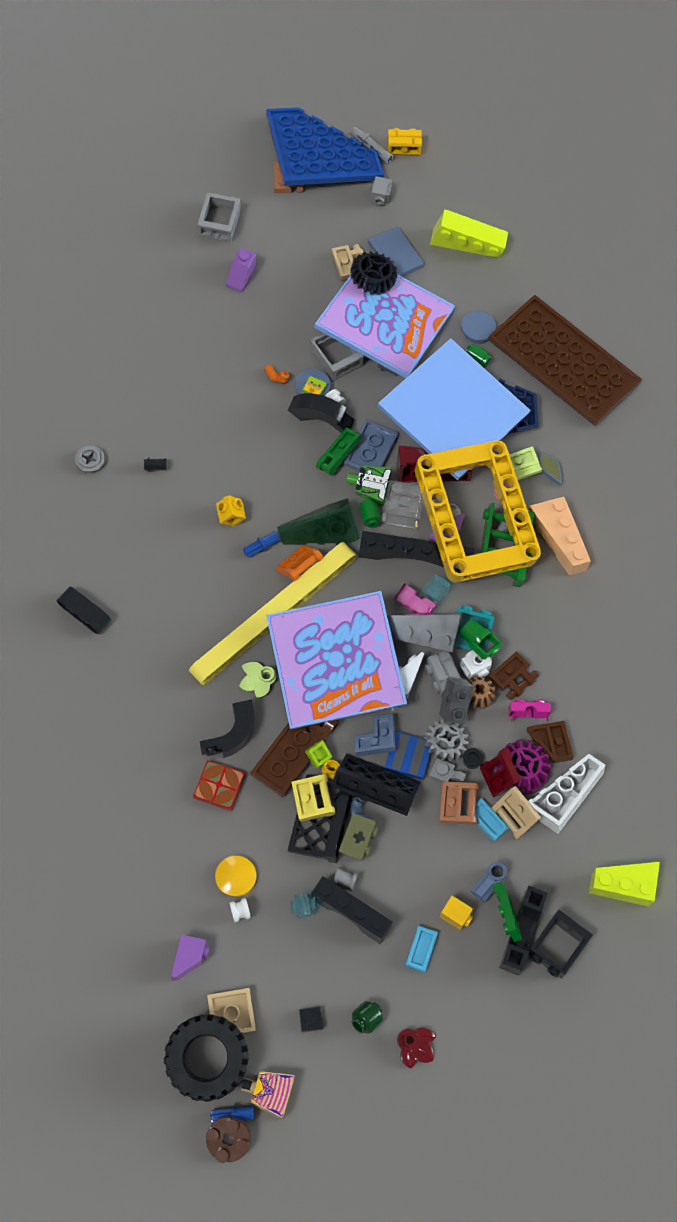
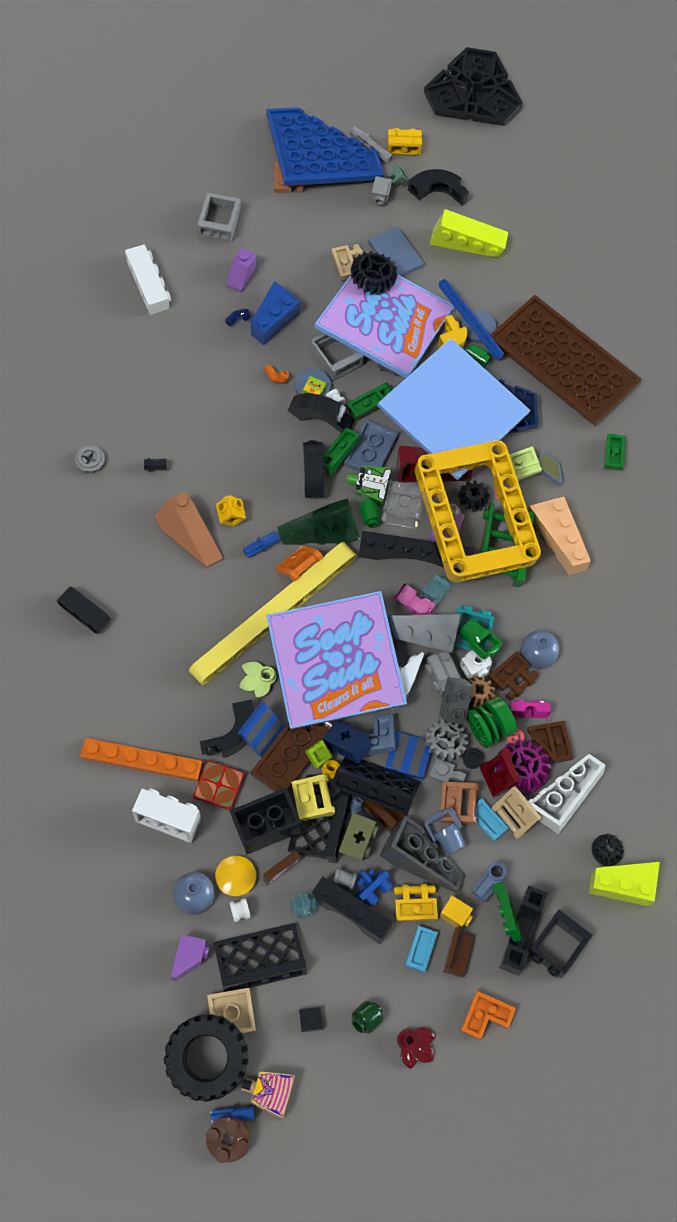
(141, 759): none -> orange plate
(147, 279): none -> white brick
(166, 815): none -> white brick
(184, 524): none -> nougat wedge
(194, 893): none -> sand blue cylinder
(235, 315): none -> clear blue arm
(261, 729): none -> blue tile
(266, 821): none -> black brick
(268, 973): none -> black fence
(274, 313): none -> blue wedge
(280, 868): none -> reddish brown tile
(313, 469): none -> black arch
(347, 741): none -> dark blue brick
(368, 402): none -> green plate
(379, 880): none -> blue hips
(388, 818): none -> reddish brown panel
(399, 175): none -> sand green tile
(415, 853): none -> dark grey wedge
(415, 909): none -> yellow plate
(438, 181): none -> black arch
(450, 837): none -> sand blue piece
(453, 332): none -> yellow brick
(458, 953): none -> reddish brown panel
(470, 490): none -> black gear
(471, 320): none -> blue axle
(475, 84): none -> black plate
(483, 1010): none -> orange plate
(491, 722): none -> green wheel
(519, 735): none -> coral tile
(540, 649): none -> sand blue cylinder
(601, 855): none -> black gear
(614, 452): none -> green plate

